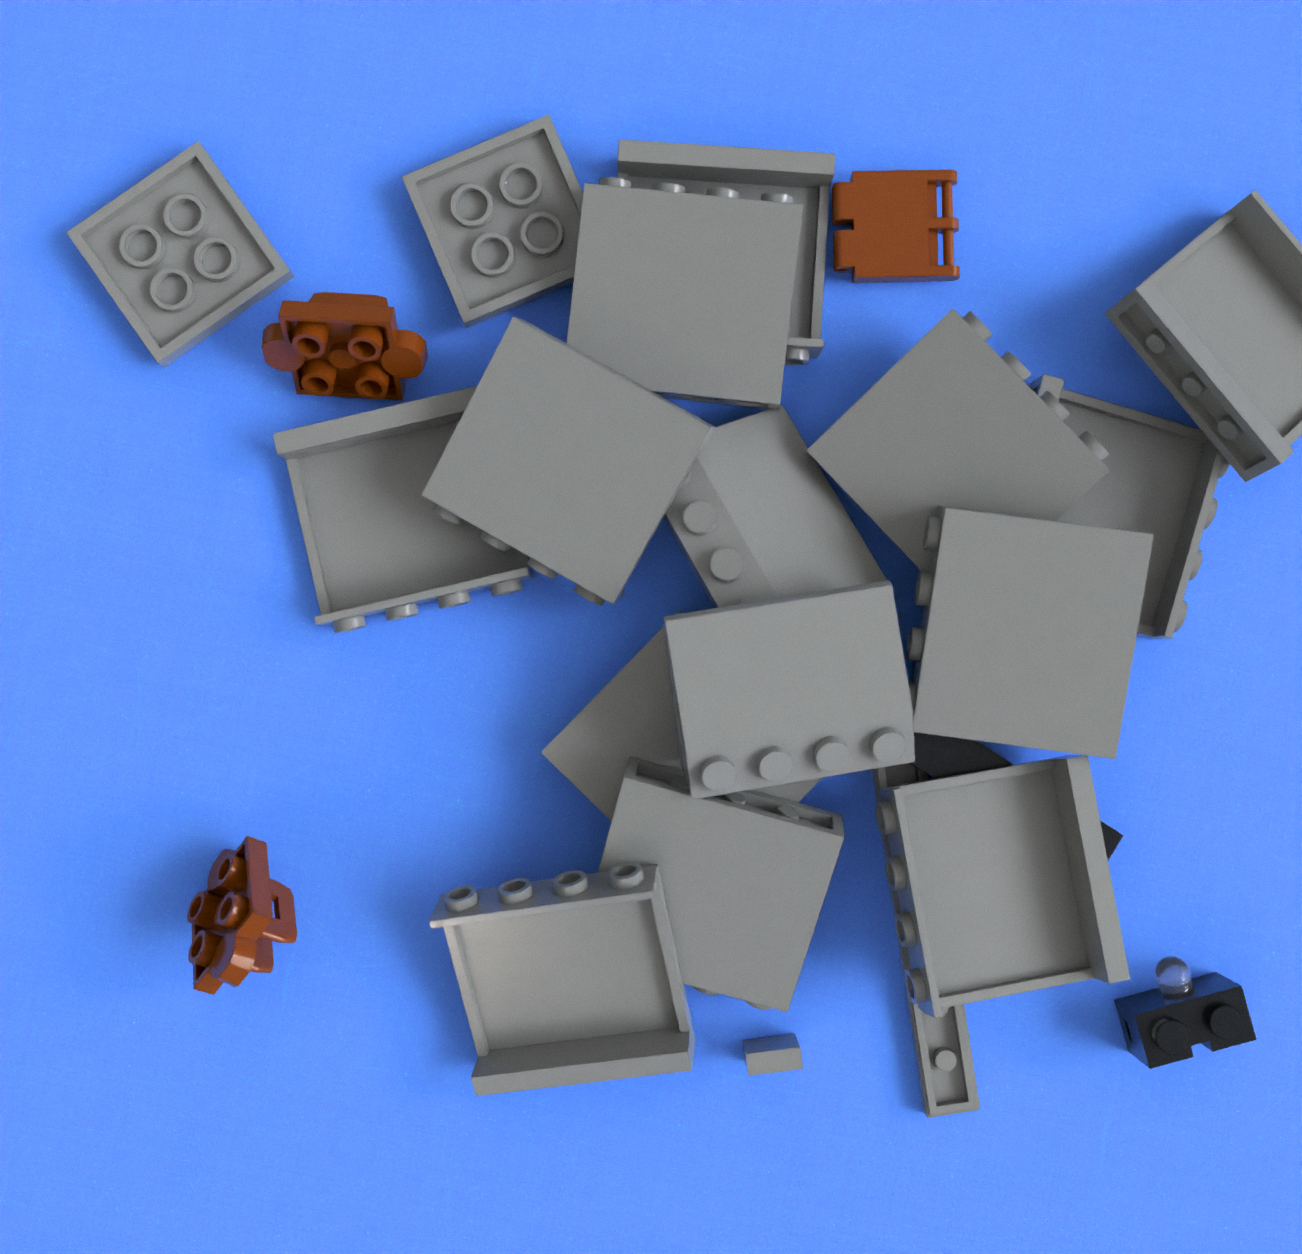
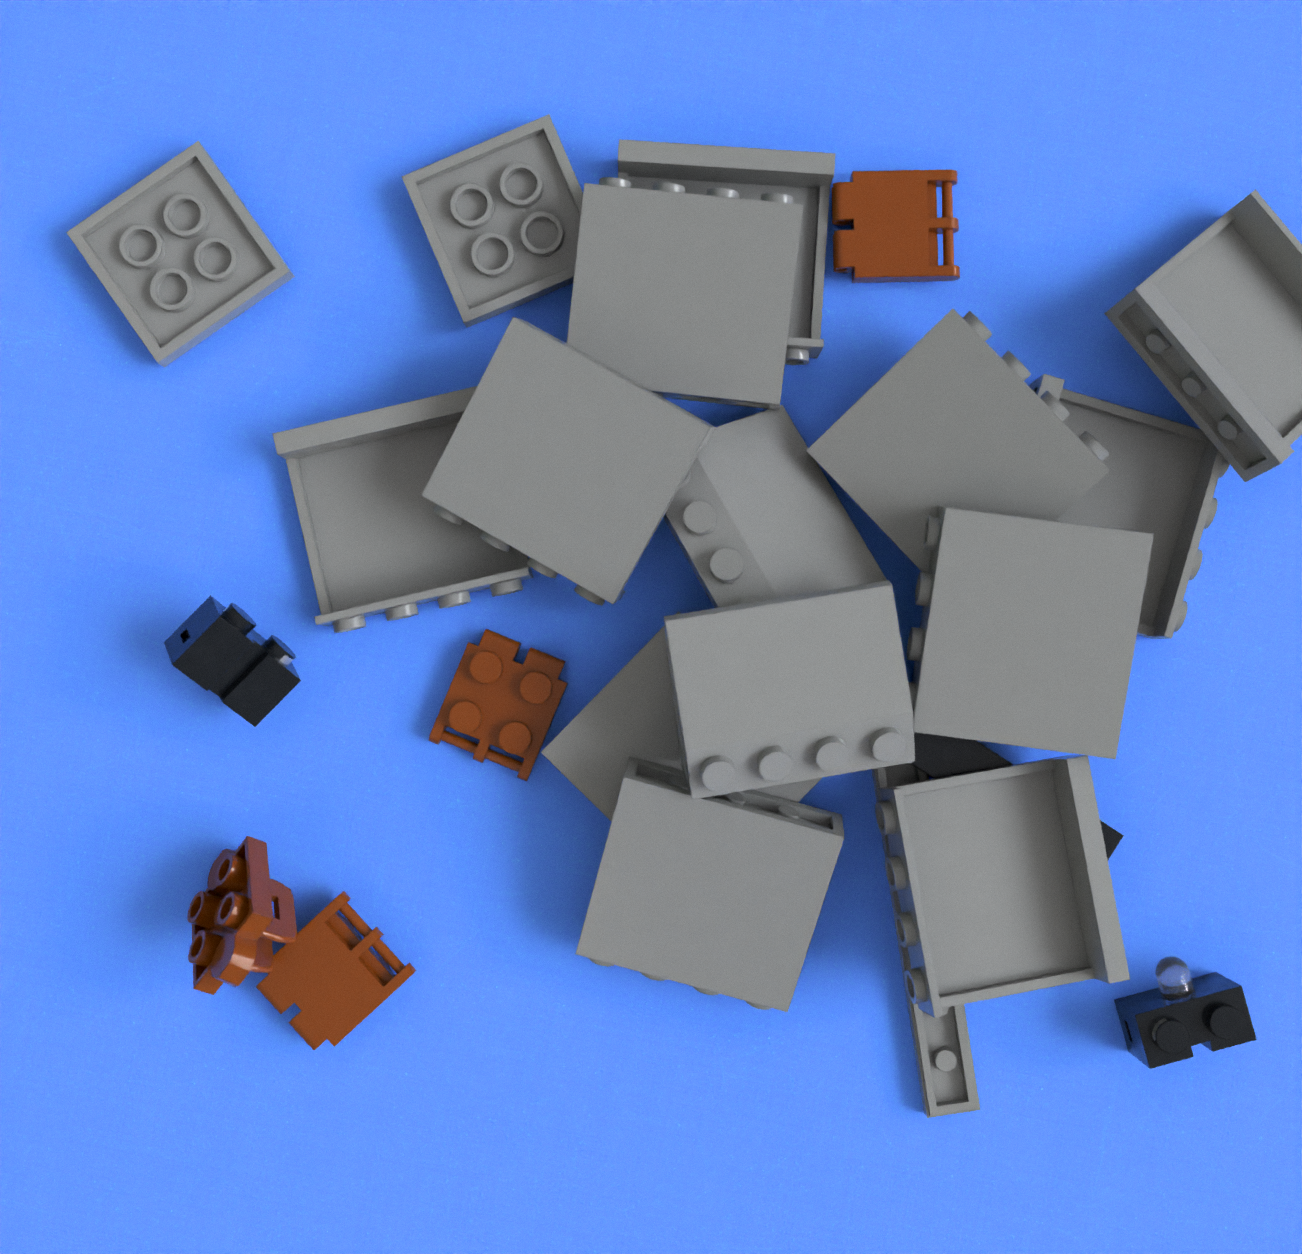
(233, 660): none -> black piece
(333, 974): none -> dark orange plate
(344, 347): dark orange piece -> none
(501, 702): none -> dark orange plate
(568, 979): light grey panel -> none
(772, 1054): light grey tile -> none

